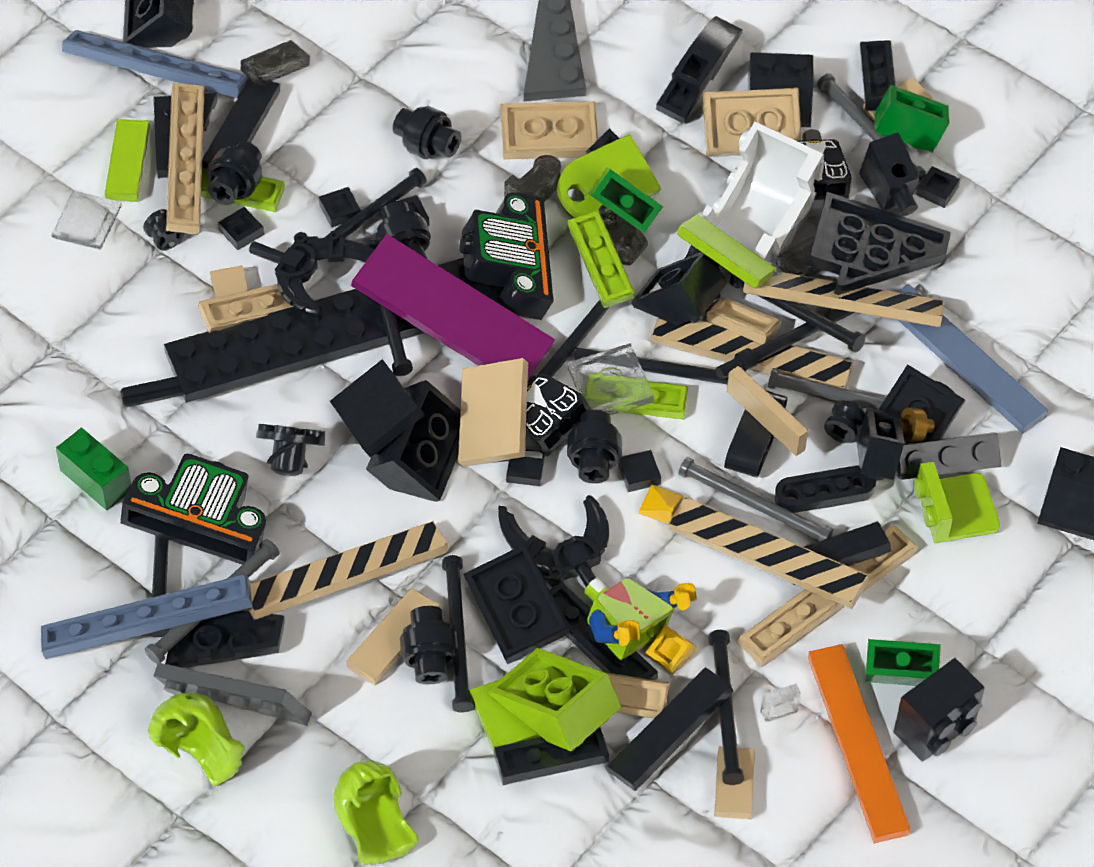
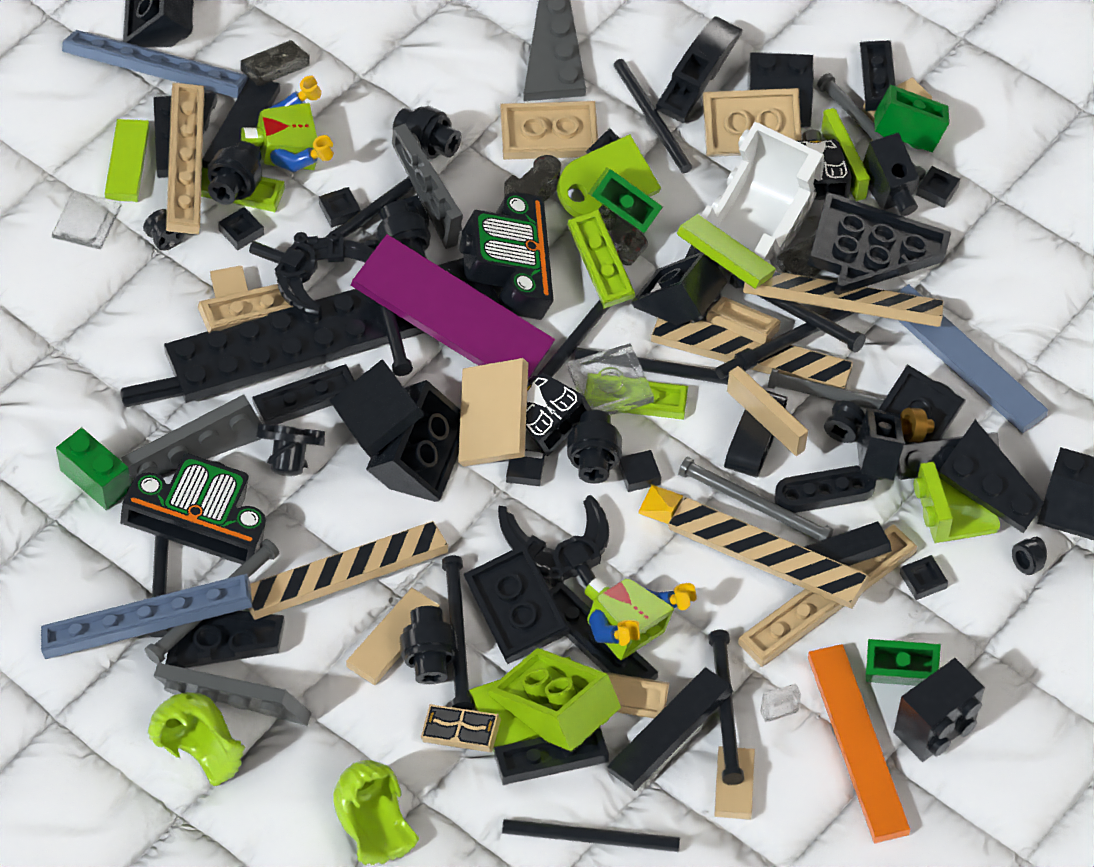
(204, 437): none -> dark grey wing
(288, 131): none -> torso
(302, 396): none -> black tile
(432, 192): none -> dark grey wing
(460, 728): none -> tile
(591, 835): none -> black axle
(652, 116): none -> black axle
(670, 649): yellow slope -> none
(834, 128): none -> lime tile
(923, 577): none -> black tile
(990, 479): none -> black wing
(1029, 555): none -> black tile

